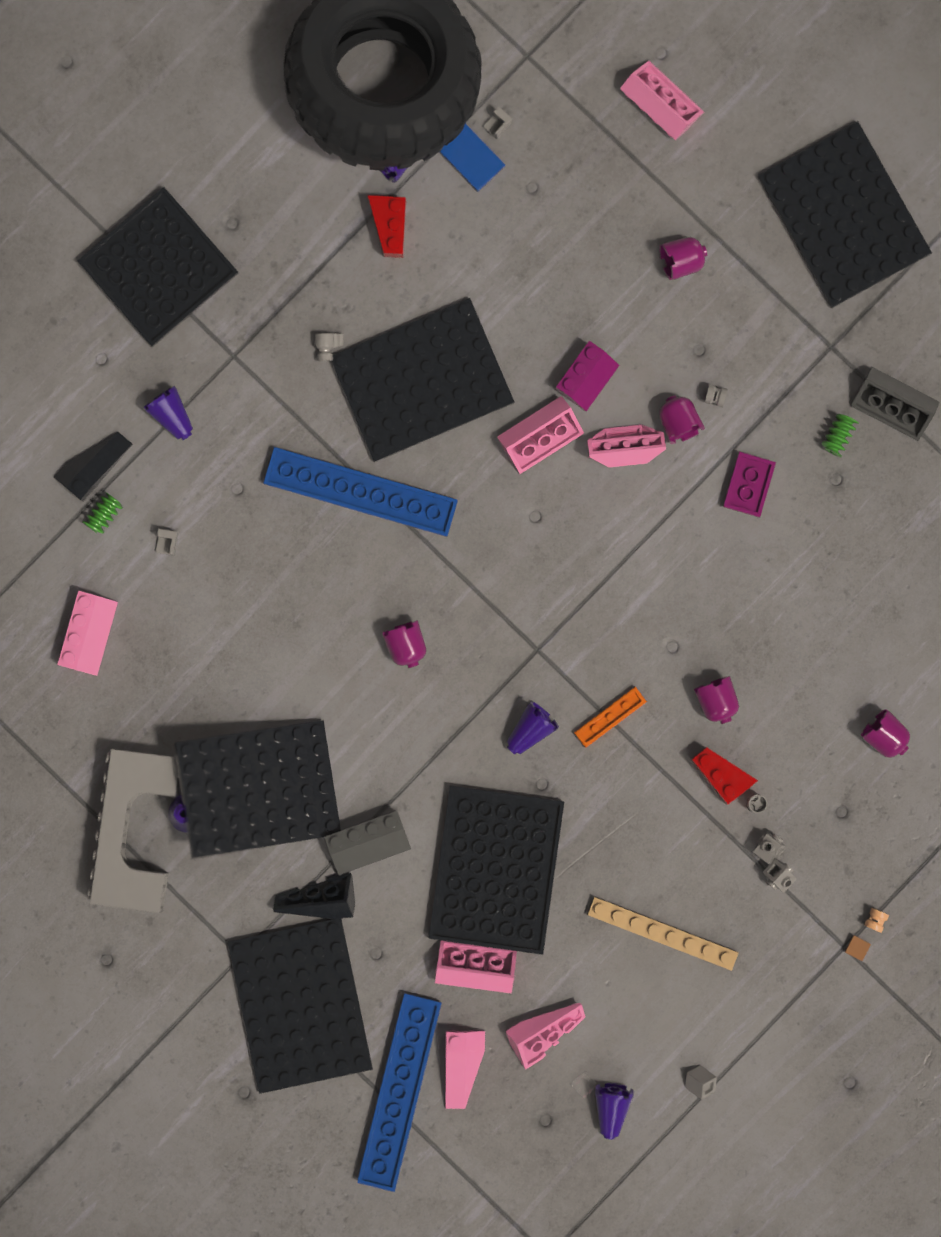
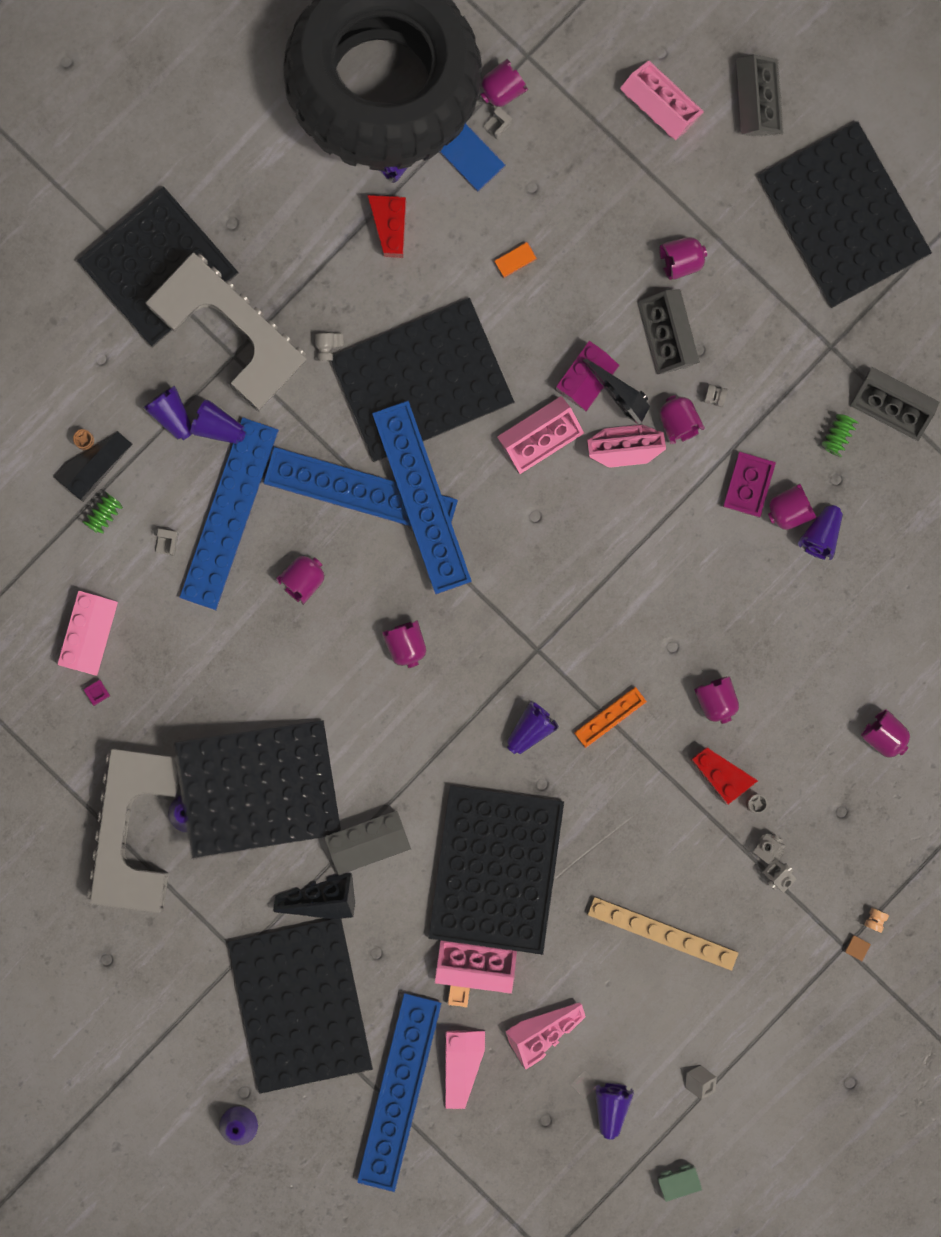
(83, 439): none -> medium nougat wheel
(97, 692): none -> magenta plate
(200, 287): none -> light grey arch
(217, 424): none -> dark purple cone
(229, 515): none -> blue plate
(241, 1118): none -> dark purple cone
(302, 578): none -> magenta cylinder
(422, 497): none -> blue plate
(458, 996): none -> light nougat plate
(502, 85): none -> magenta cylinder
(515, 260): none -> orange tile
(628, 399): none -> black wedge
(668, 331): none -> dark grey slope
(679, 1183): none -> sand green brick
(759, 96): none -> dark grey slope
(791, 508): none -> magenta cylinder
(823, 533): none -> dark purple cone

